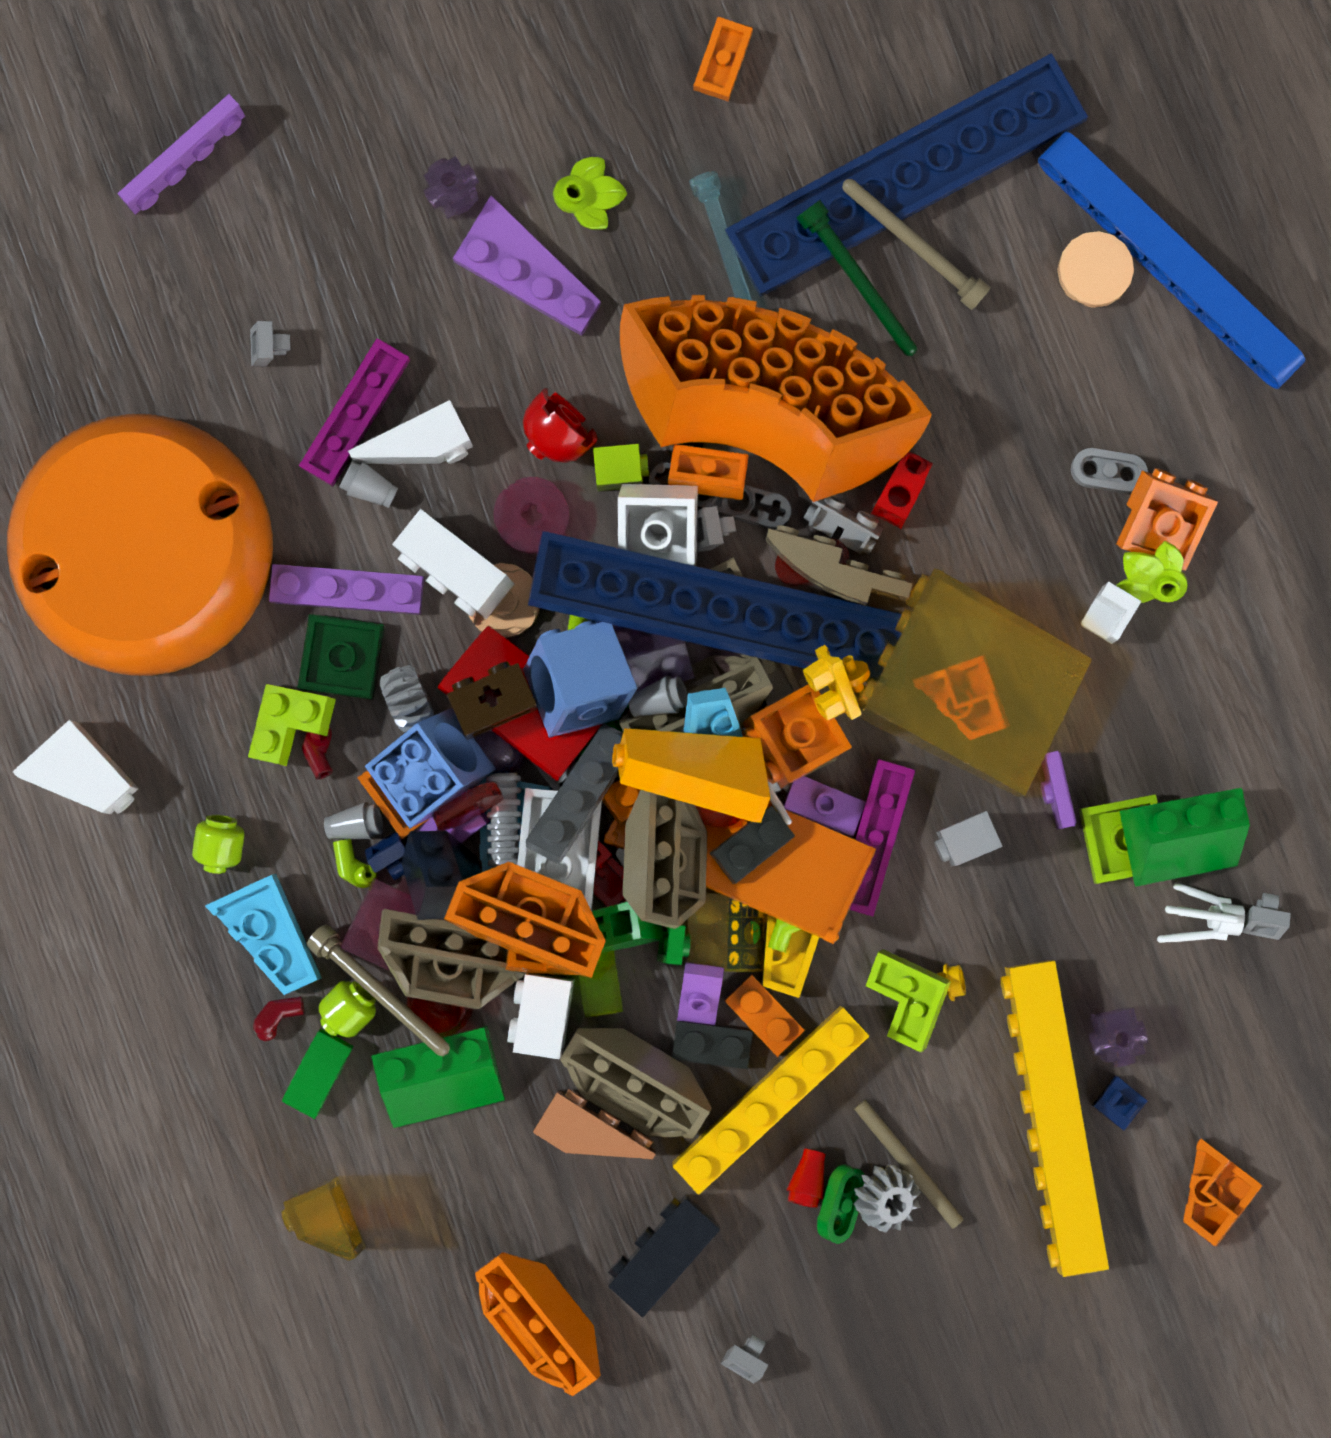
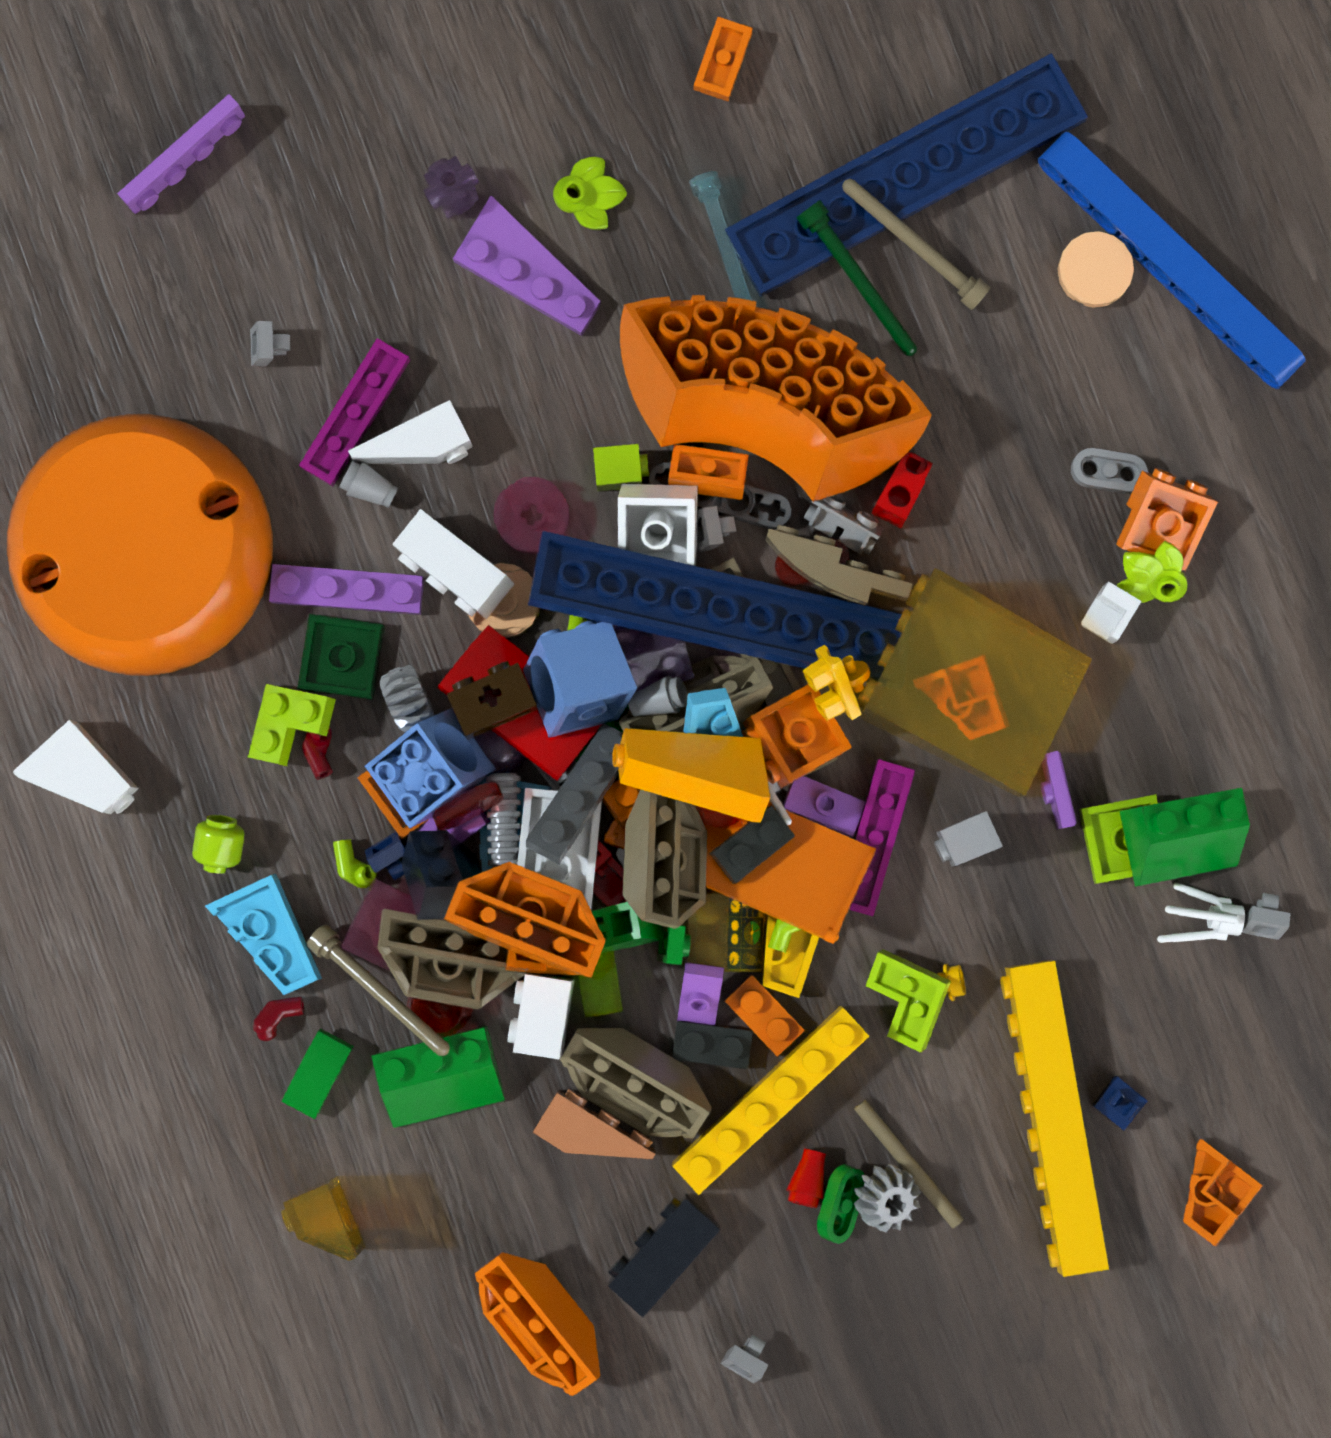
(346, 1009): lime head -> none
(357, 822): light grey cone -> none
(556, 429): red cylinder -> none
(1107, 1026): clear purple brick -> none

